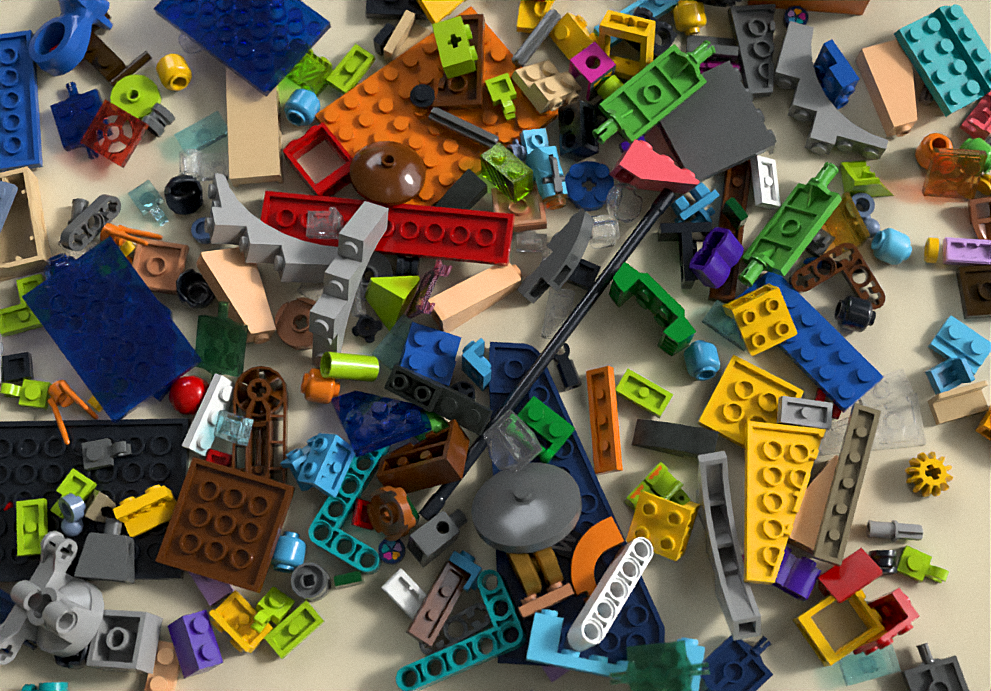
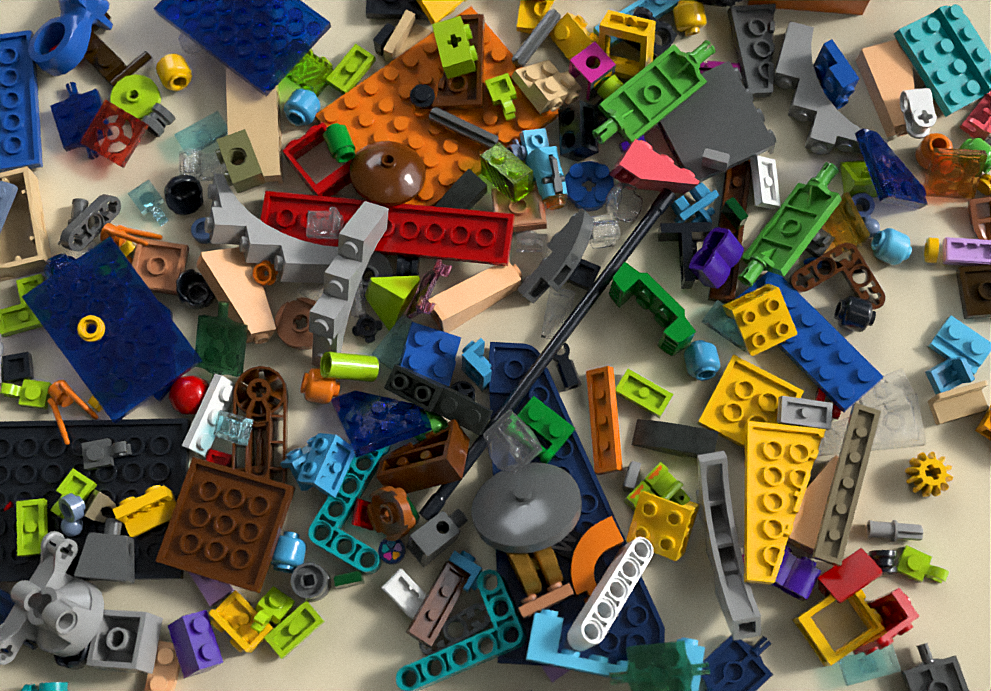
(87, 321): none -> yellow plate
(237, 147): none -> olive brick
(260, 277): none -> orange plate
(339, 143): none -> green brick
(631, 476): none -> light grey tile
(715, 159): none -> light grey tile
(724, 47): dark grey panel -> none
(795, 14): tile -> none
(888, 173): none -> clear blue plate
(918, 111): none -> white piece

